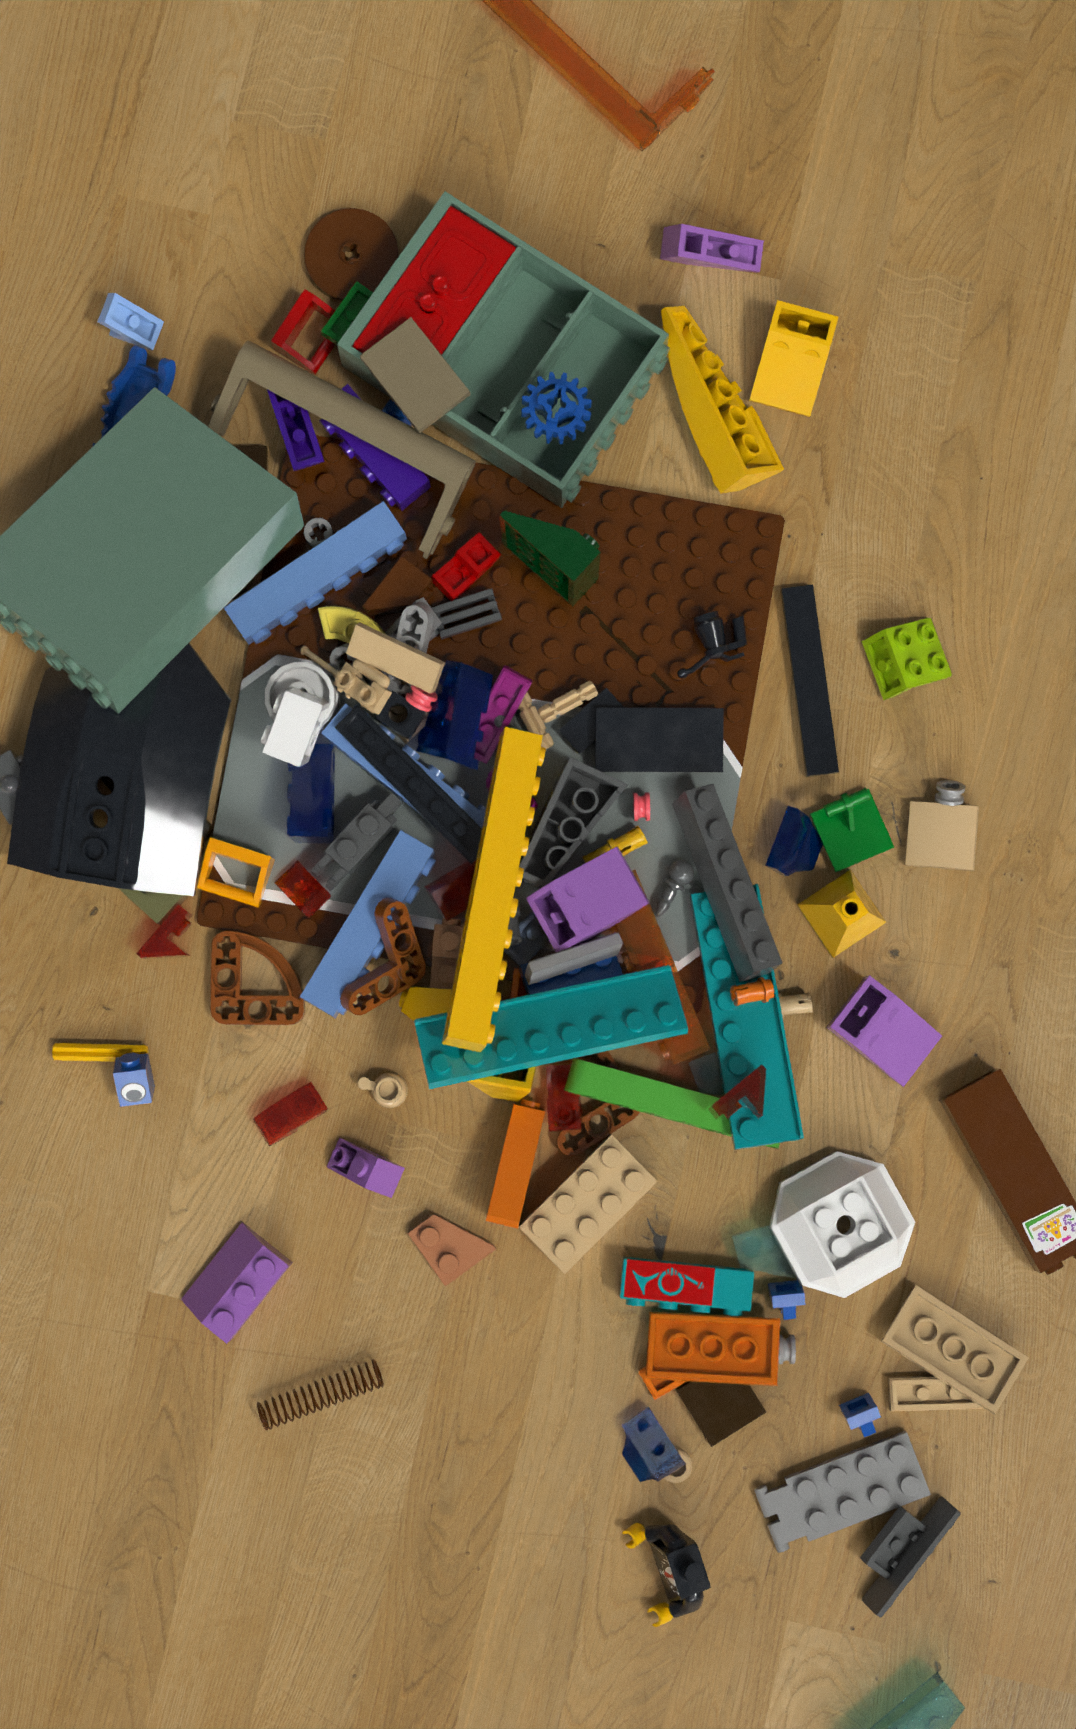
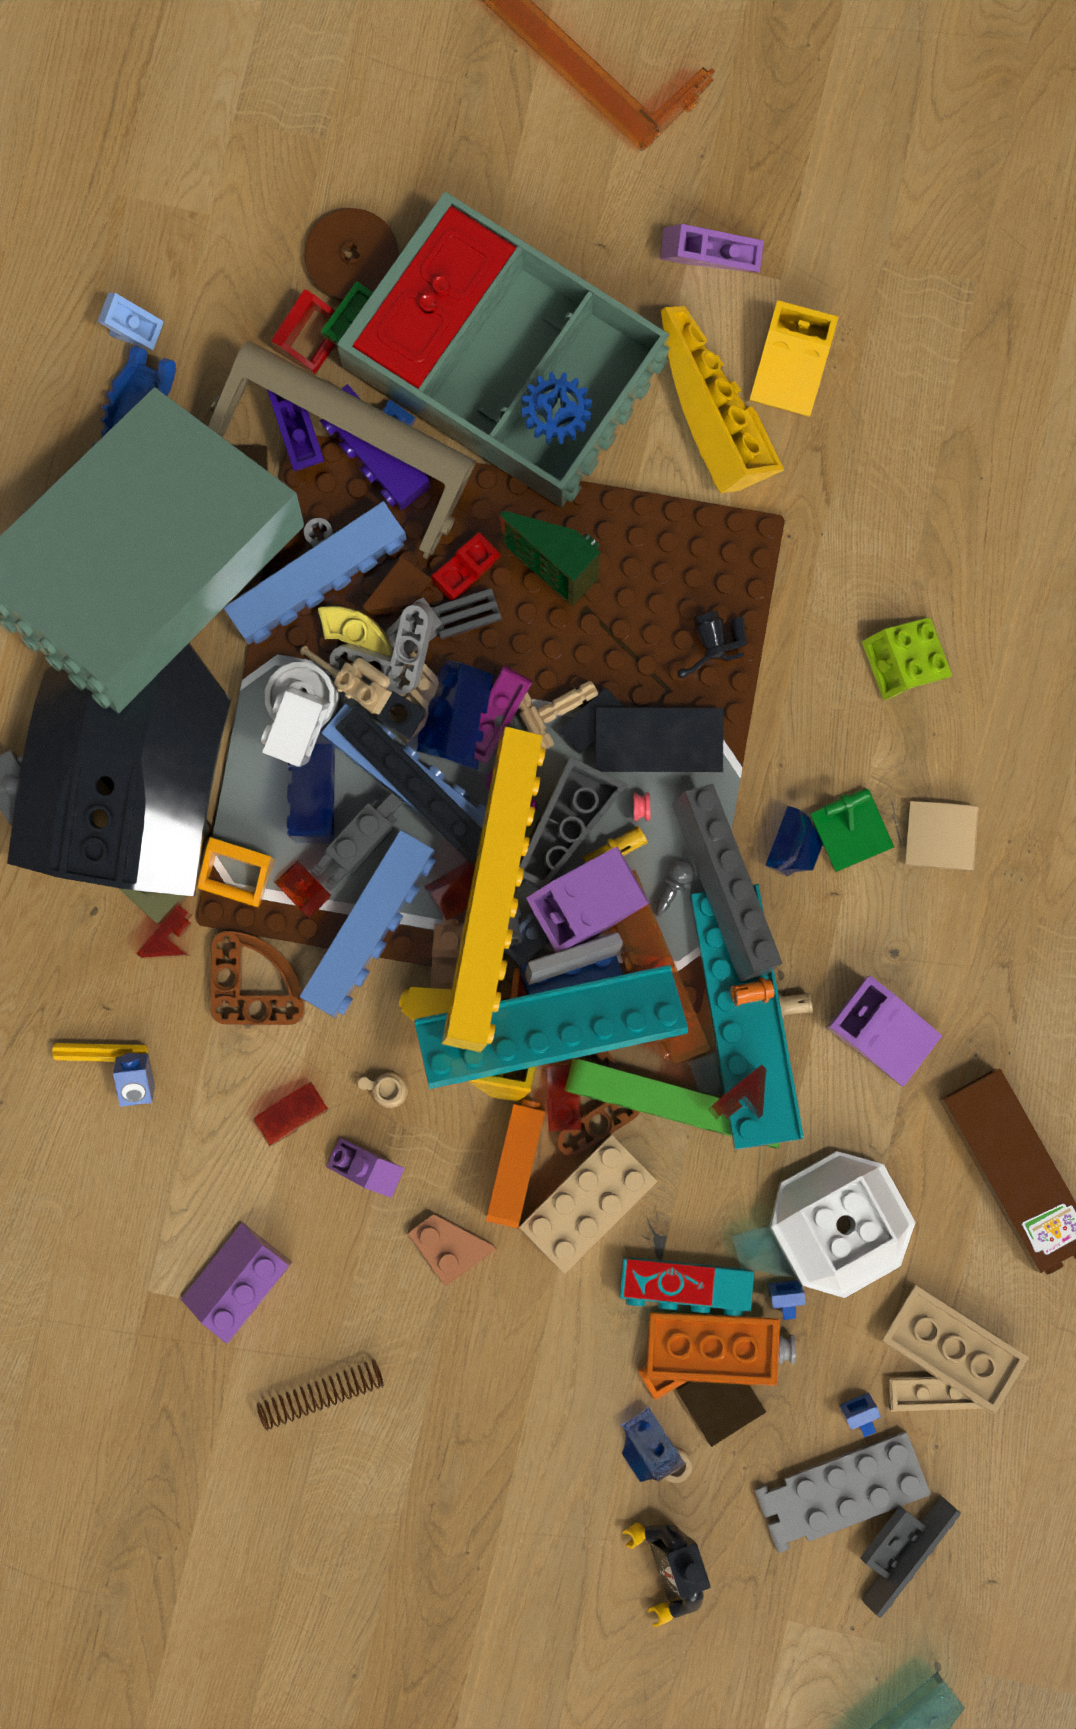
(394, 968): dark orange beam -> none
(395, 658): tan tile -> none
(415, 375): dark tan tile -> none
(421, 699): coral bush -> none
(809, 680): black tile -> none
(828, 916): yellow slope -> none
(950, 792): light grey bush -> none

